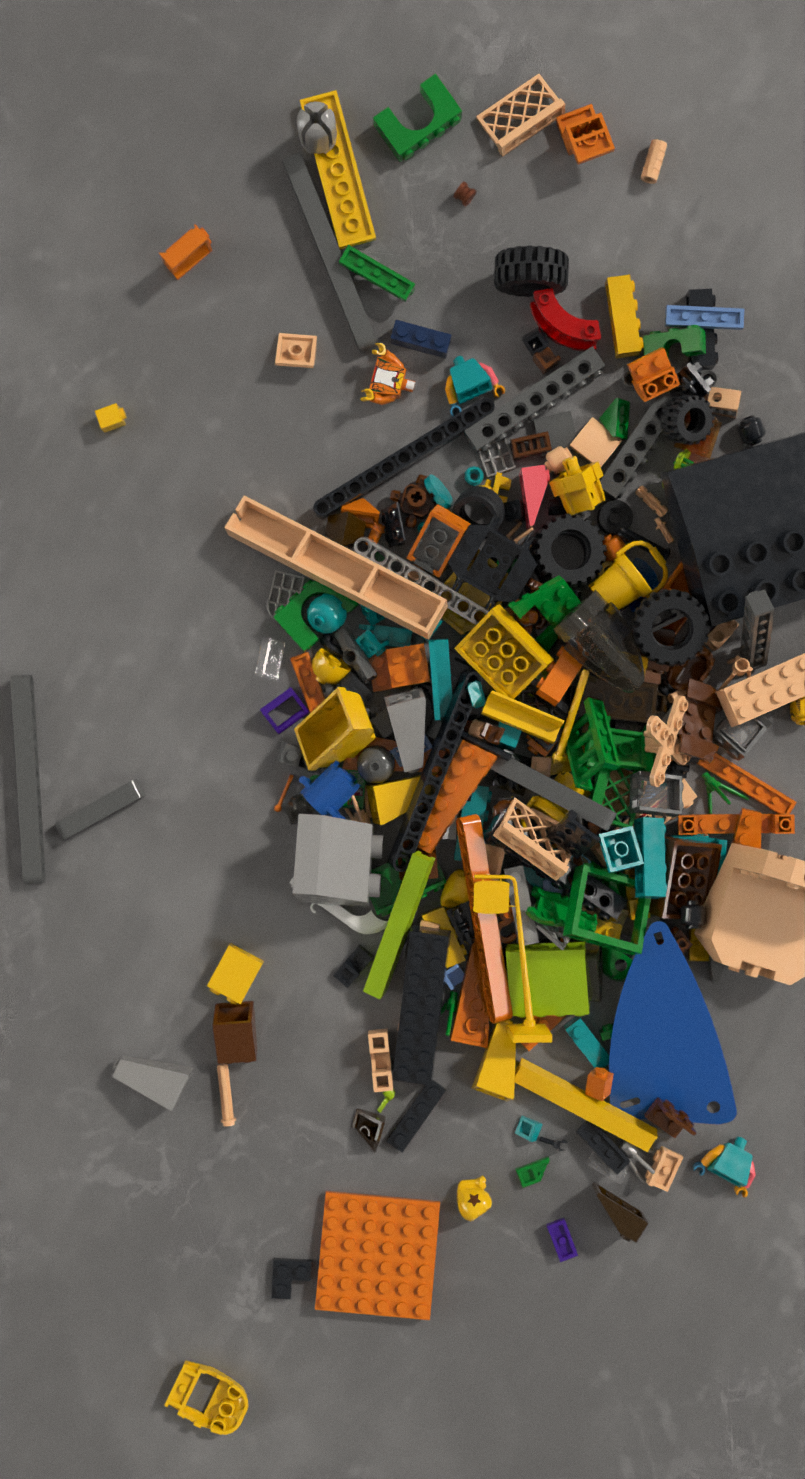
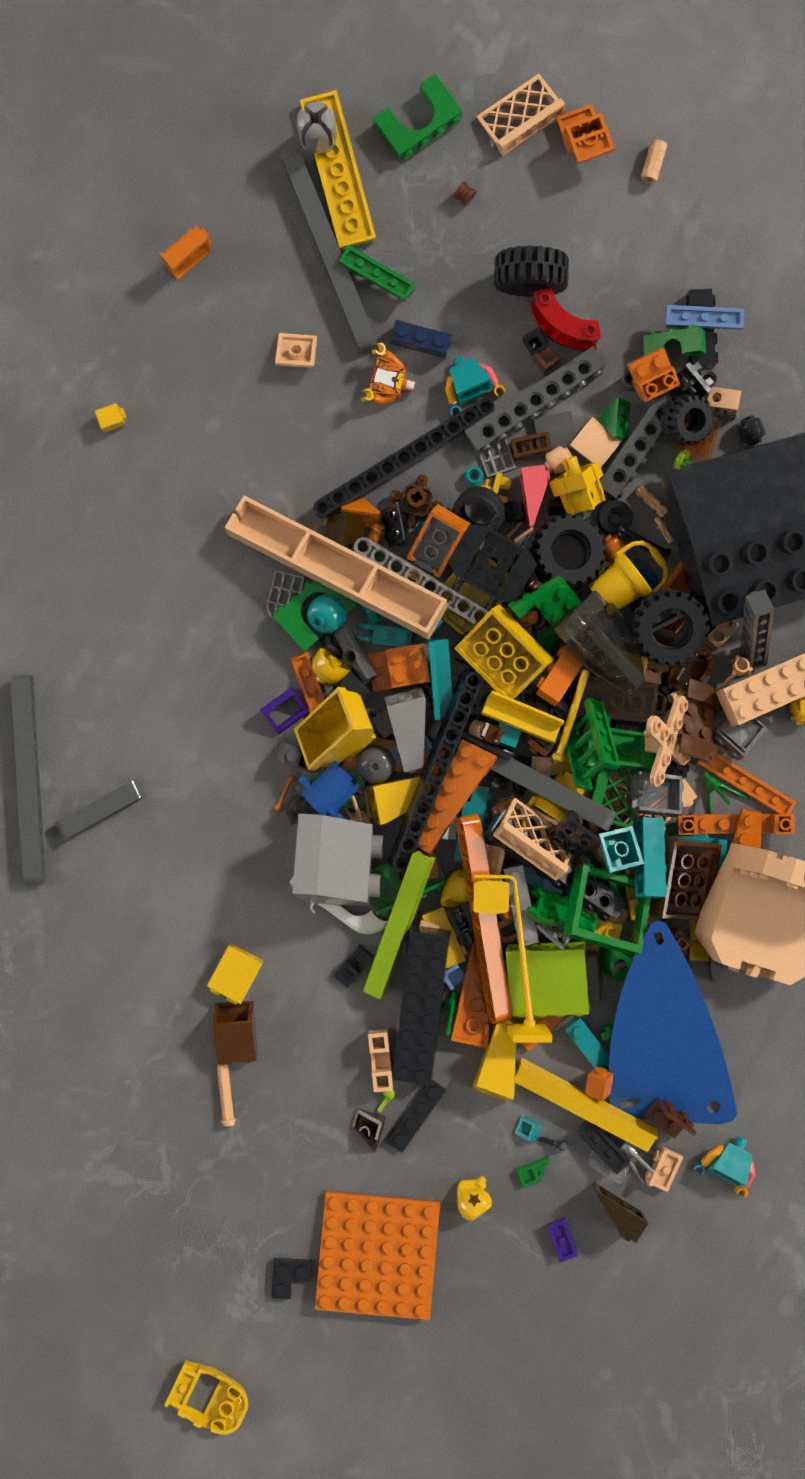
(154, 1079): light grey slope -> none
(270, 658): clear slope -> none
(370, 644): teal bracket -> none
(441, 493): teal tile -> none
(476, 694): teal piece -> none
(623, 316): yellow brick -> none
(693, 915): black head -> none

